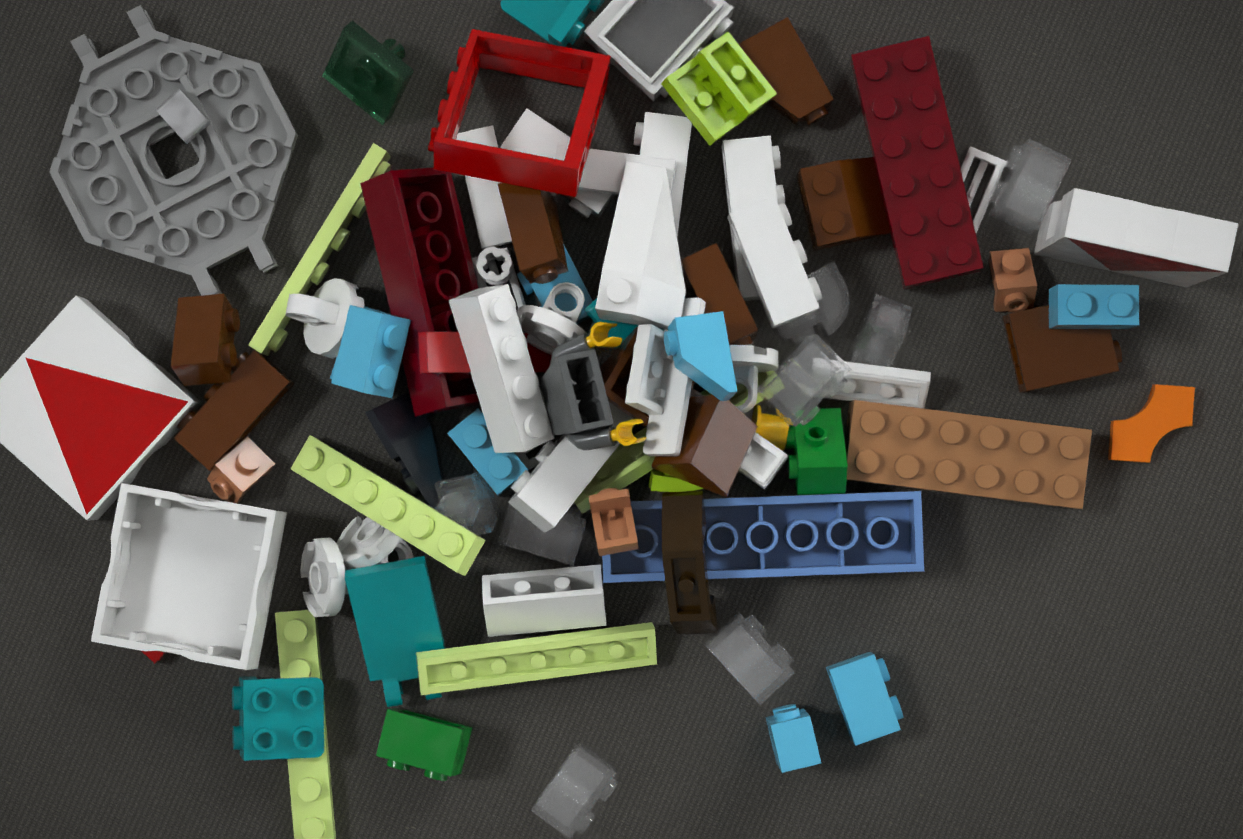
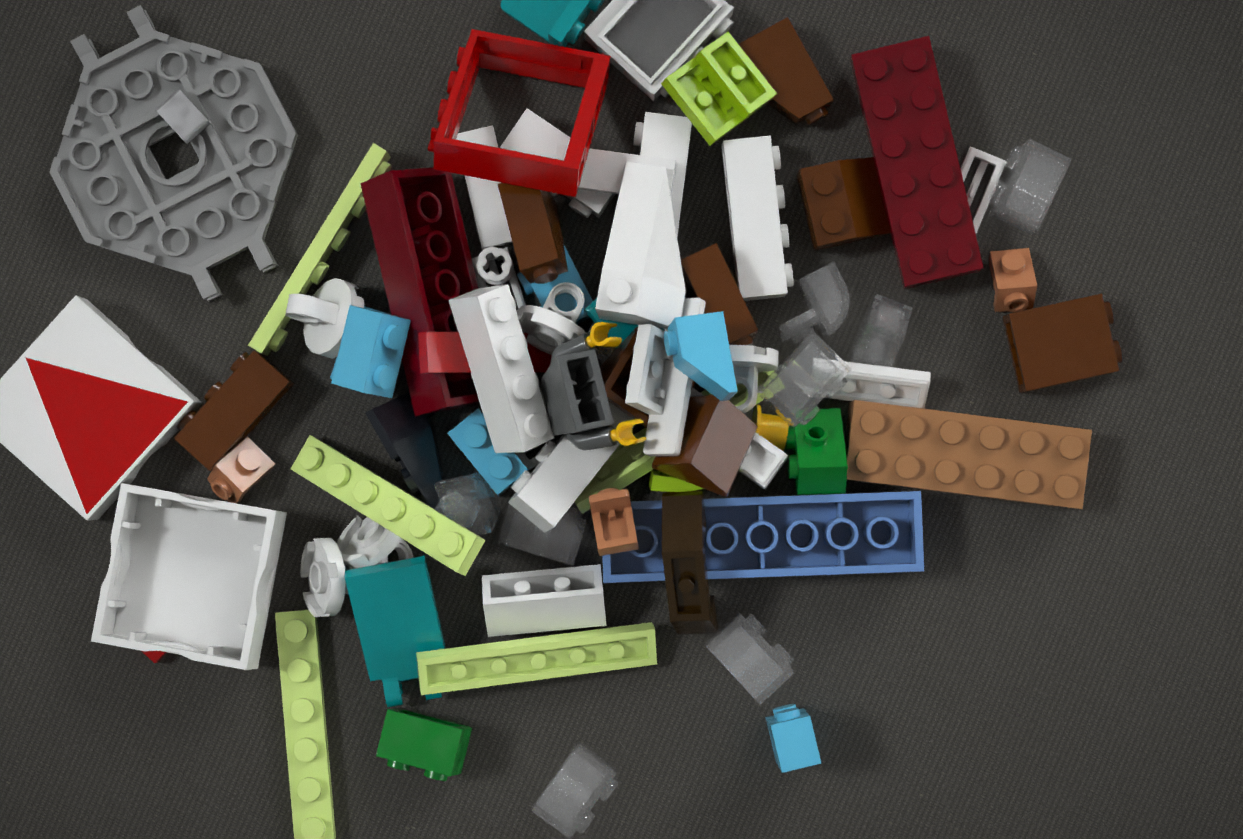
(204, 339): reddish brown brick -> none
(279, 718): teal bracket -> none
(368, 71): clear green tile -> none
(775, 261): white brick -> none
(864, 697): medium azure brick -> none
(1093, 306): medium azure brick -> none
(1136, 238): white tile -> none
(1165, 410): orange tile -> none

